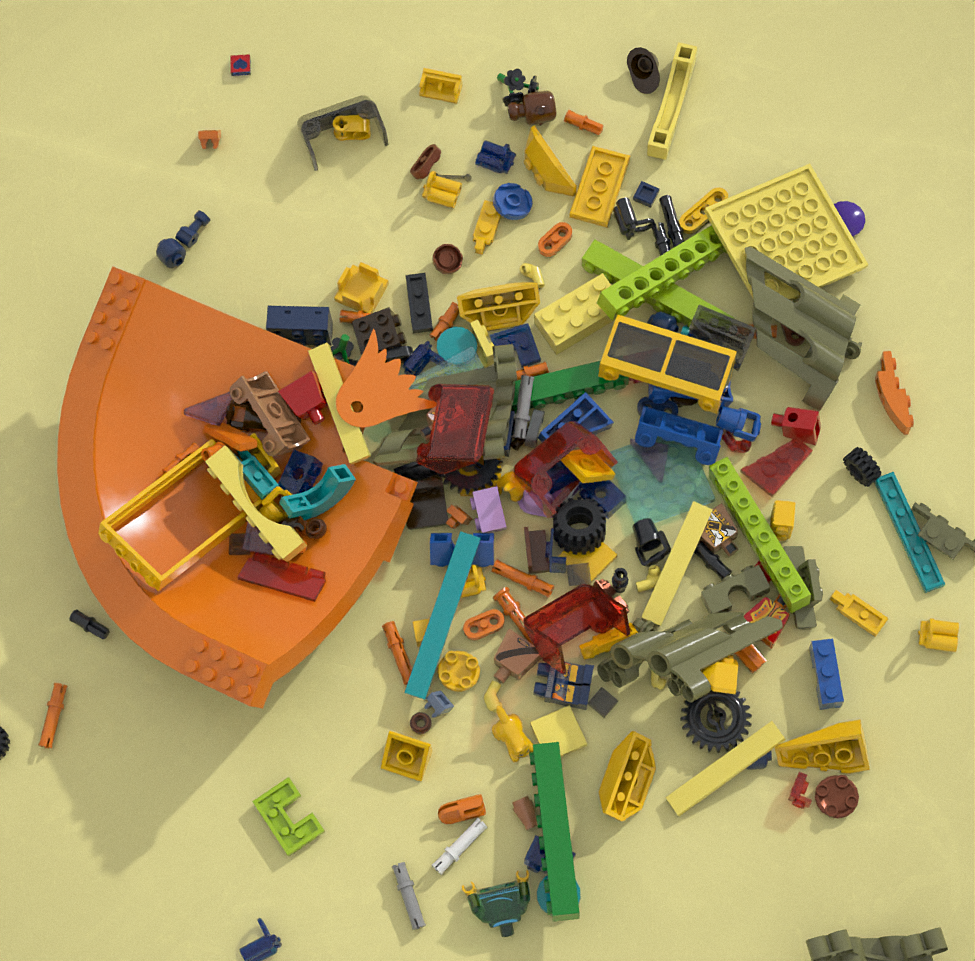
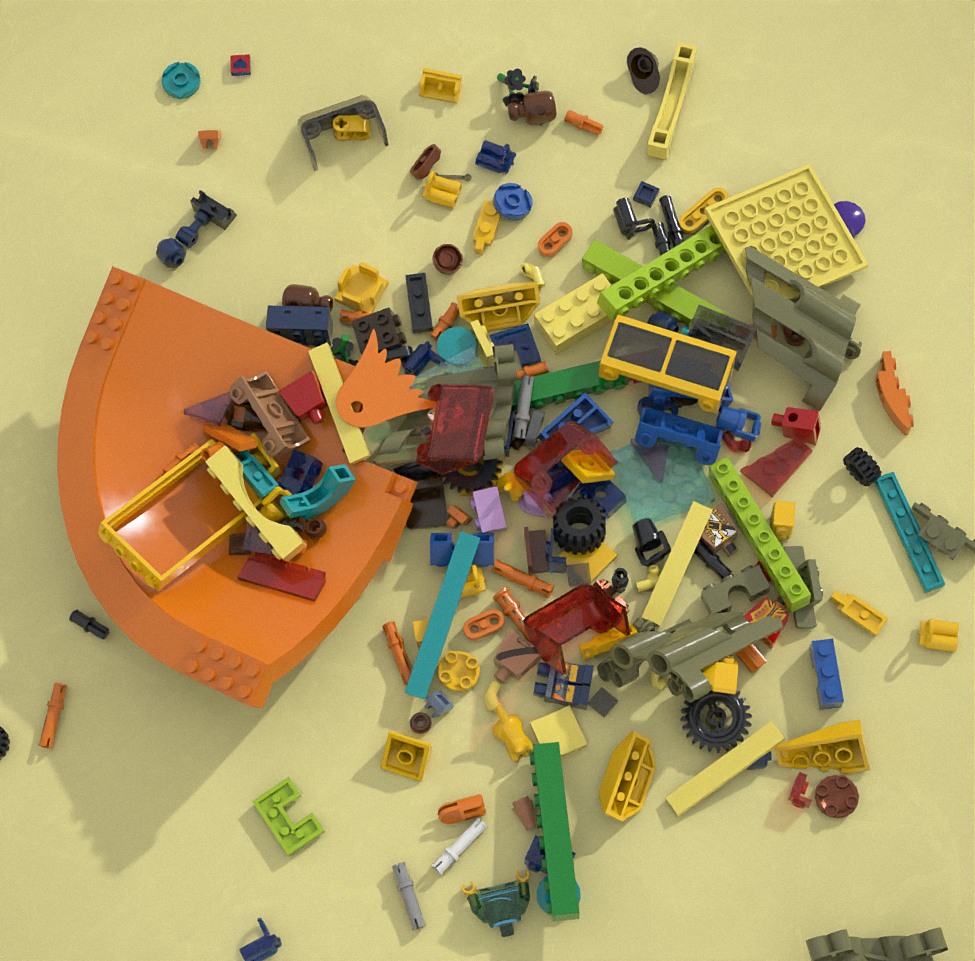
(181, 80): none -> teal tile
(215, 211): none -> black hinge
(305, 296): none -> reddish brown piece
(546, 166): yellow wedge -> none
(599, 186): yellow tile -> none

